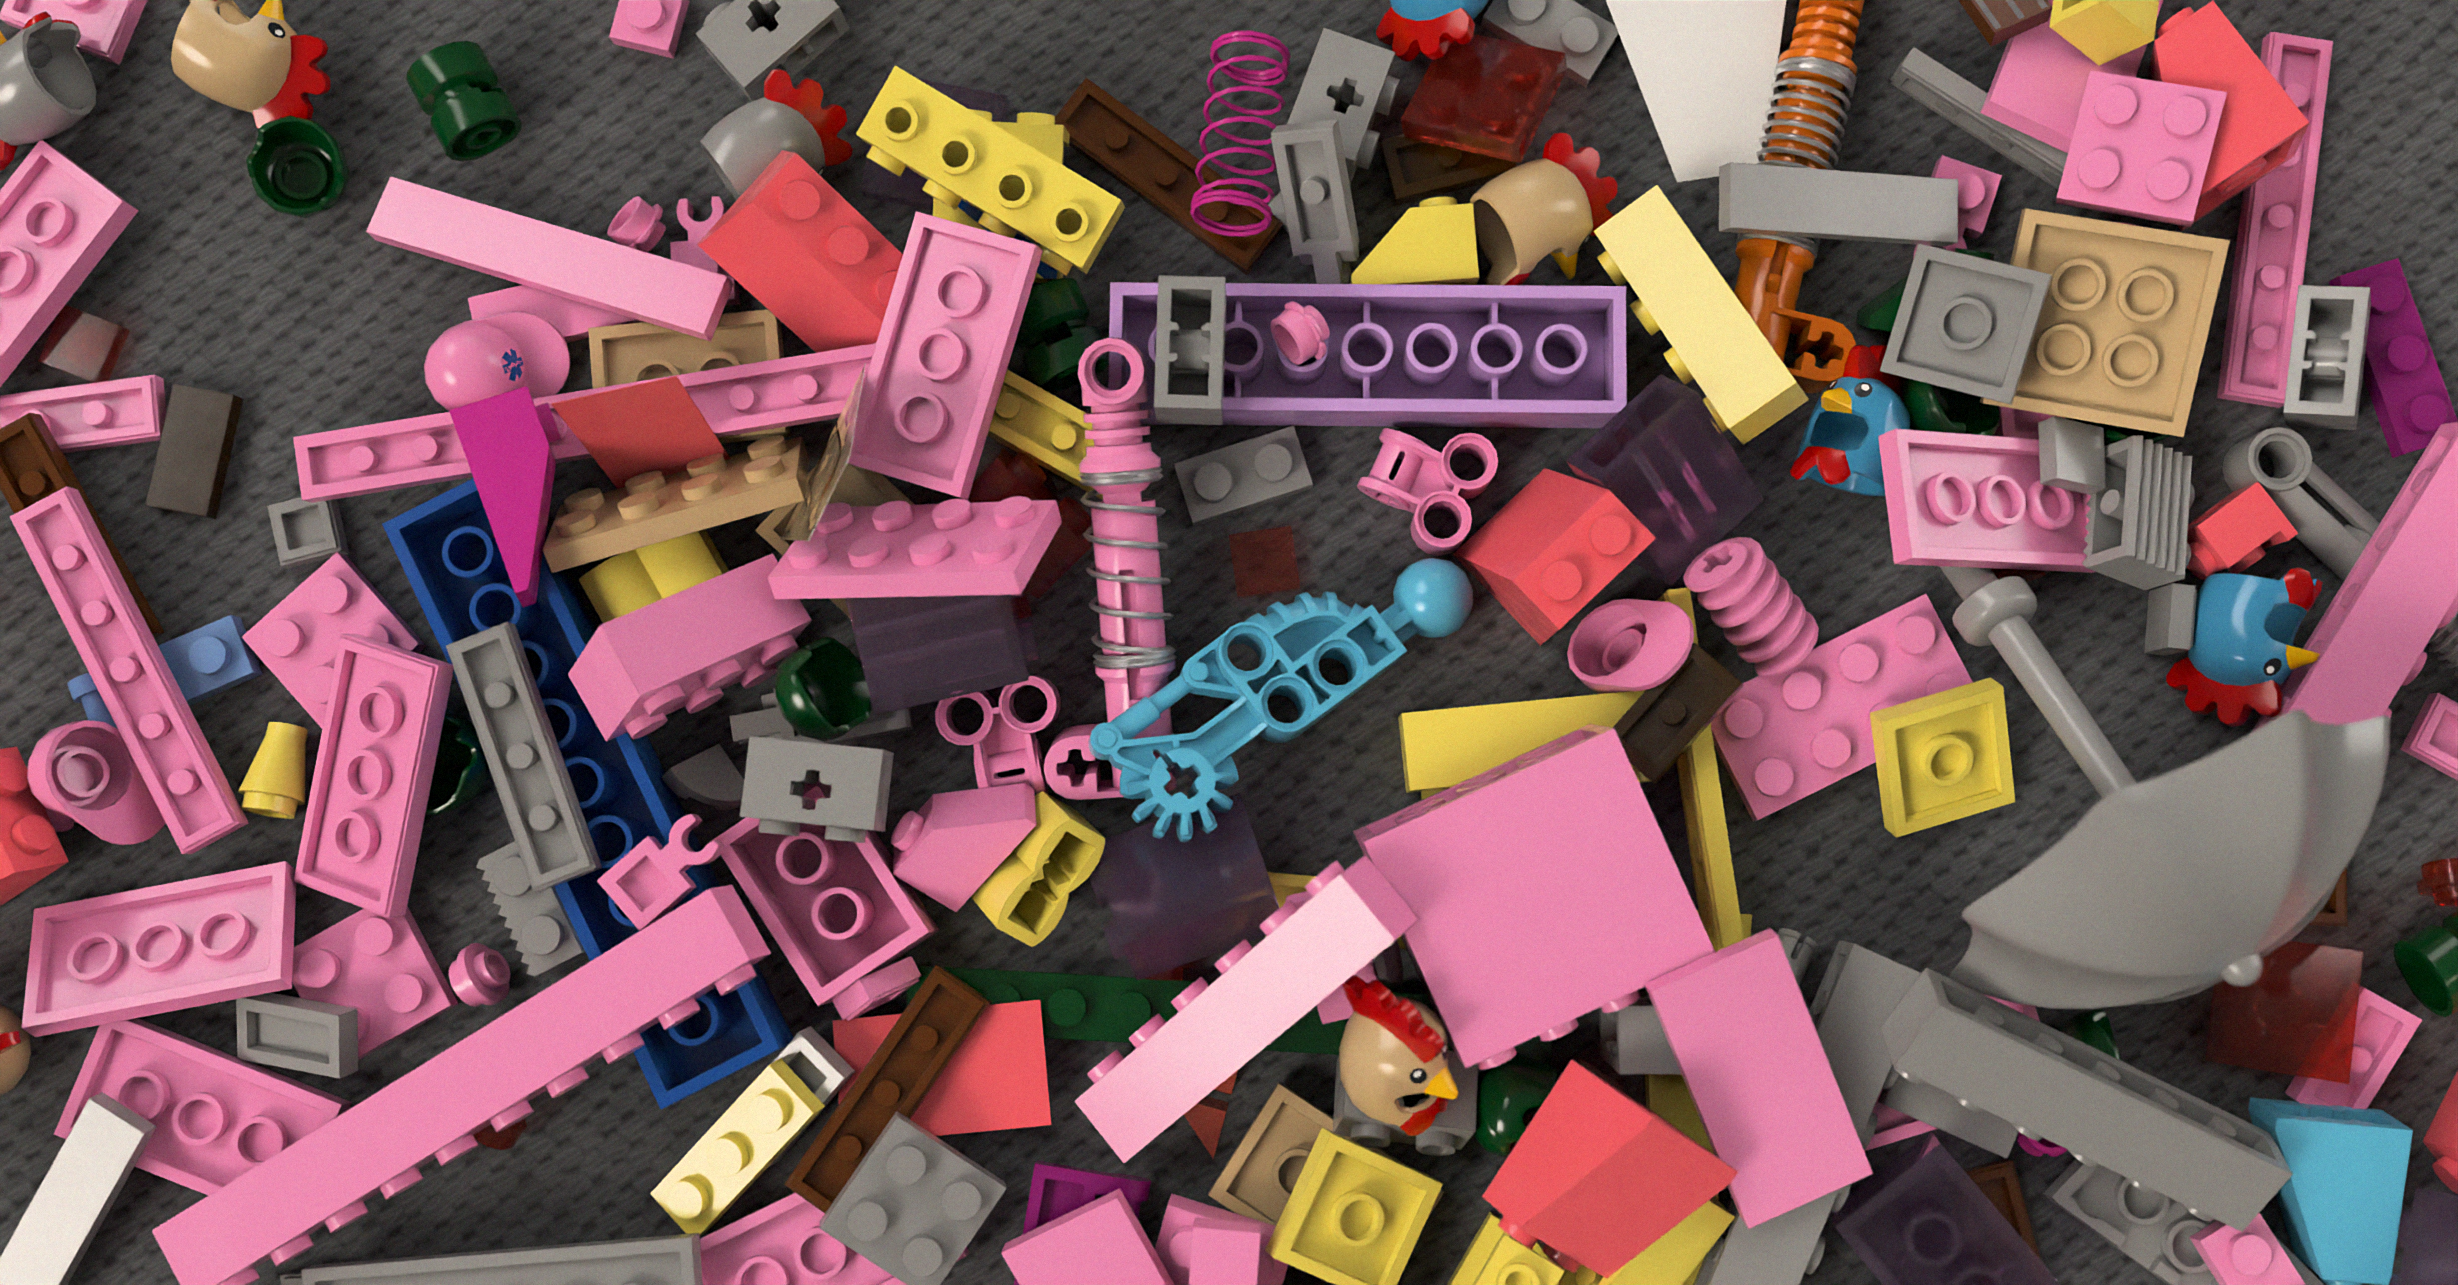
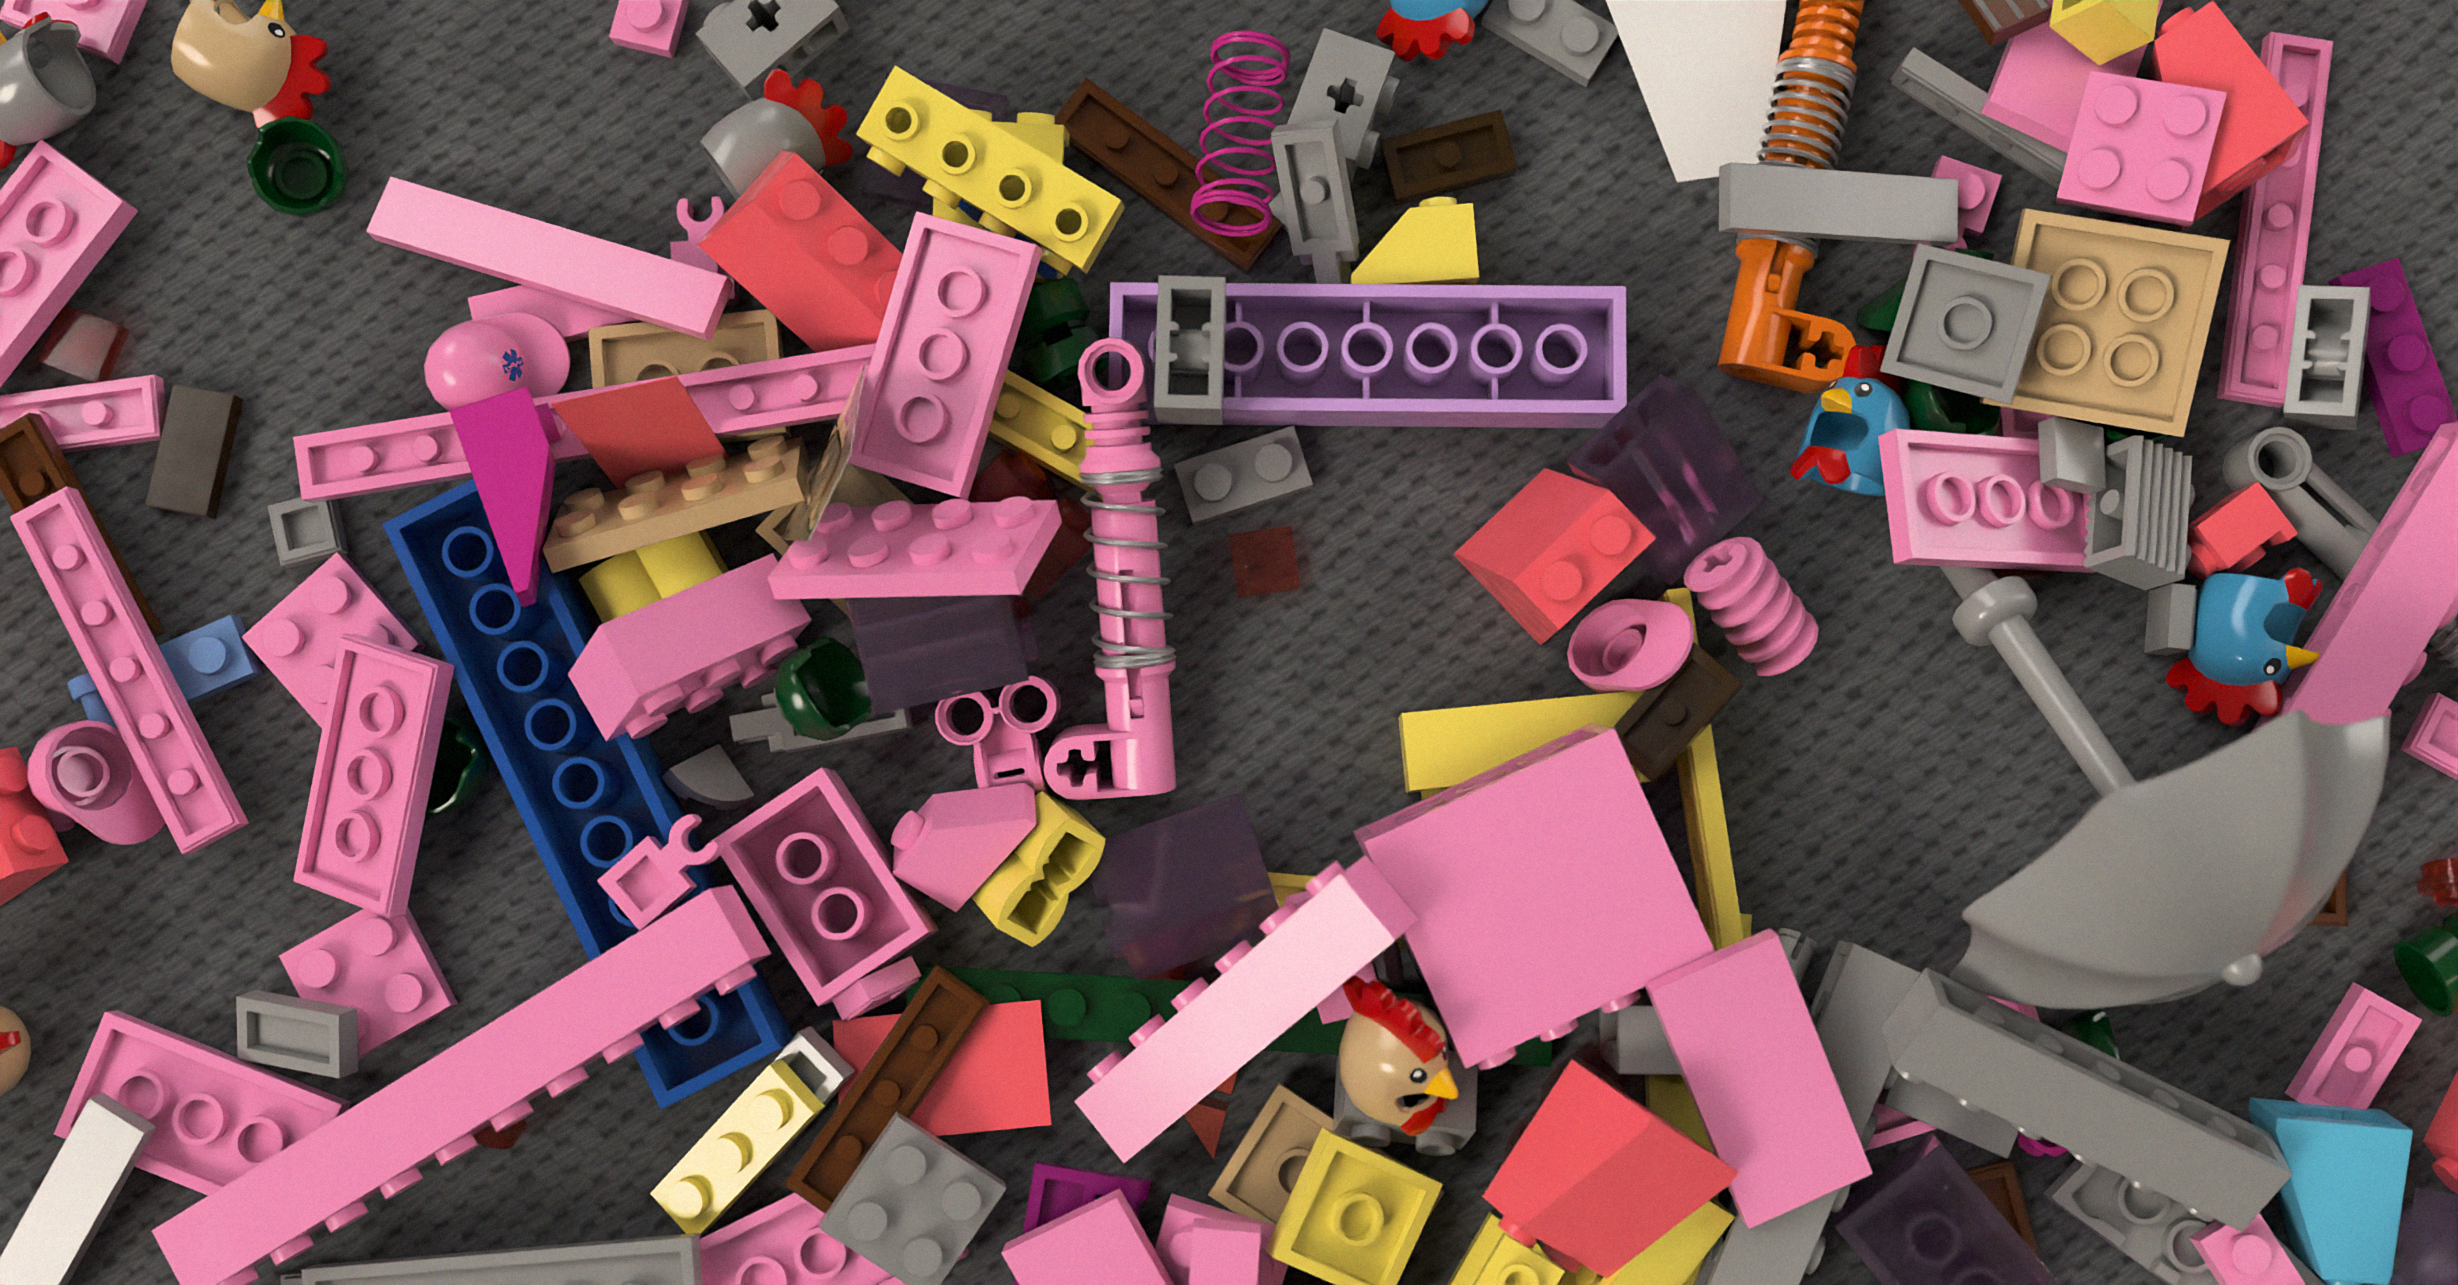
(160, 949): bright pink plate -> none
(277, 773): light yellow cone -> none
(461, 95): dark green wheel -> none
(480, 975): bright pink plate -> none
(523, 757): light grey tile -> none
(536, 917): light grey brick -> none
(637, 225): bright pink plate -> none
(782, 767): light grey brick -> none
(1300, 332): bright pink plate -> none
(1429, 483): bright pink piece -> none
(1429, 601): medium azure arm -> none
(1485, 97): clear red plate -> none
(1505, 1096): dark green hair -> none
(1542, 210): tan piece -> none
(1699, 316): light yellow brick -> none
(1813, 722): bright pink plate -> none
(1943, 757): light yellow plate -> none
(2293, 1016): clear red plate -> none

